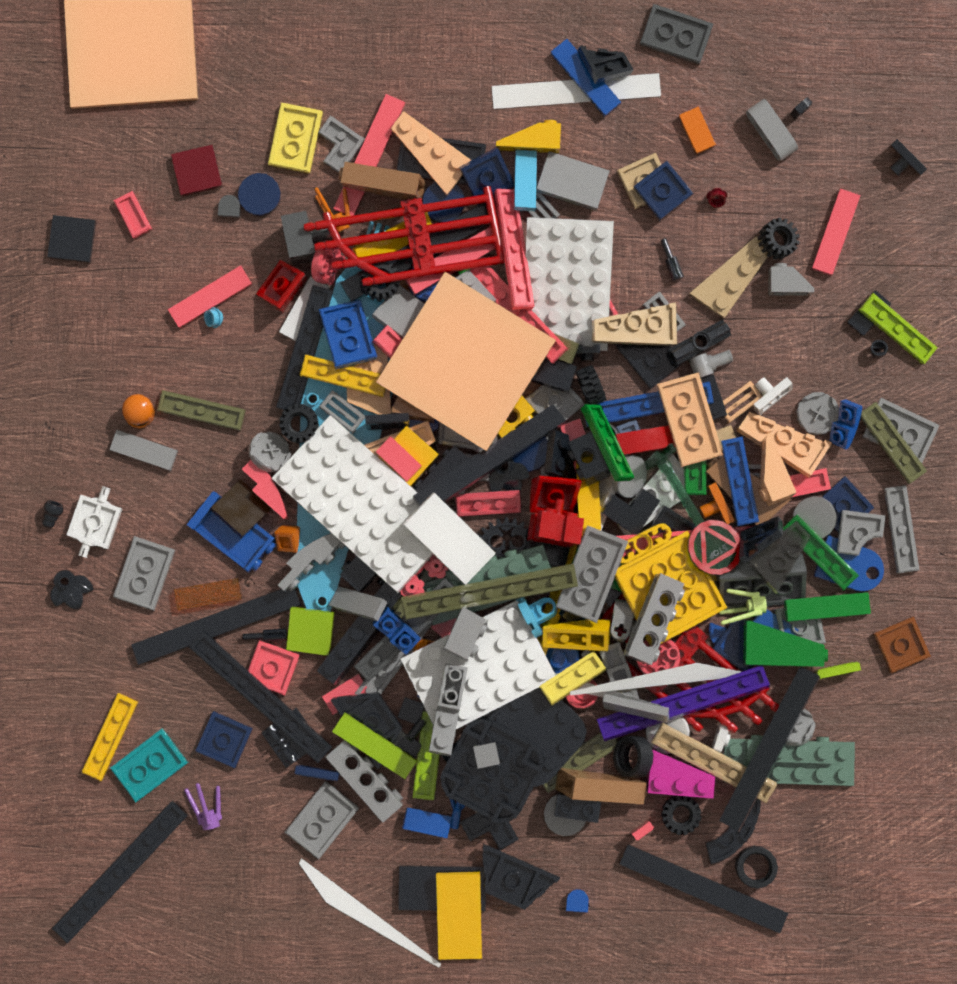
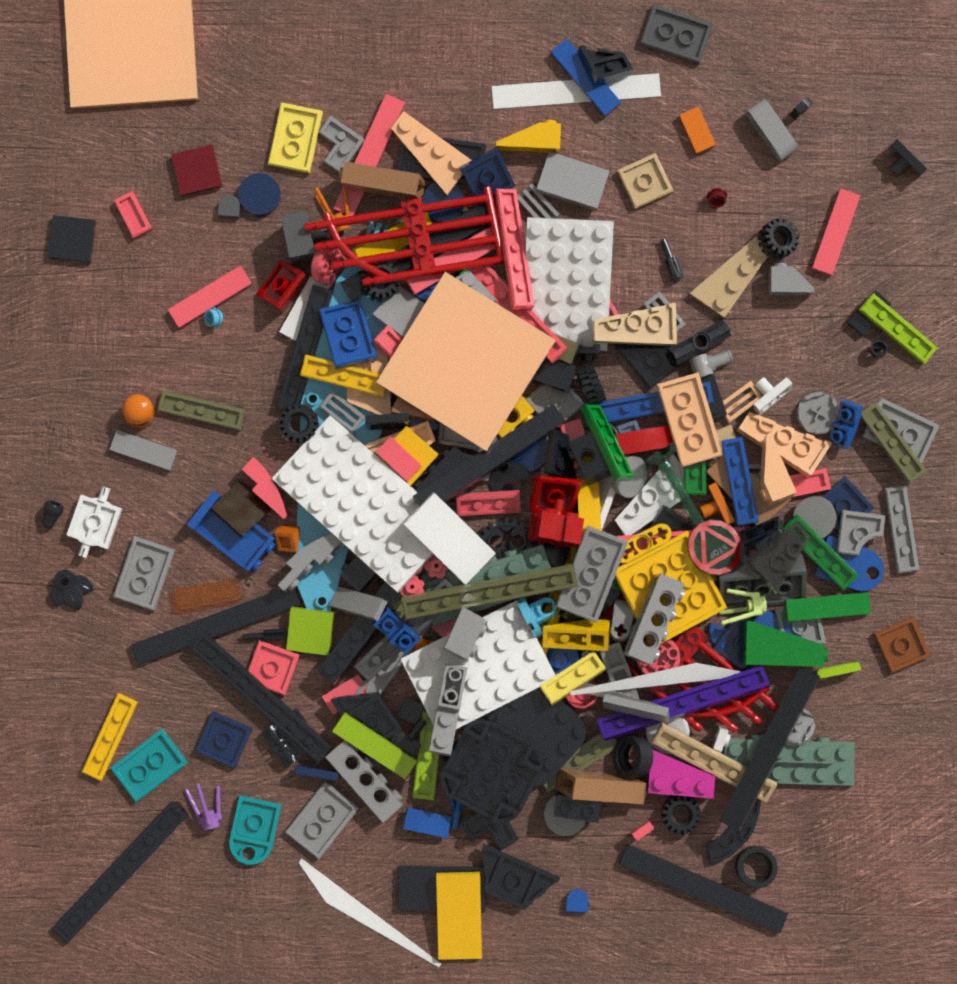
(254, 827): none -> teal tile
(269, 451): light grey tile -> none
(486, 755): light grey tile -> none
(525, 180): medium azure tile -> none
(631, 516): black tile -> none
(663, 190): dark blue tile -> none

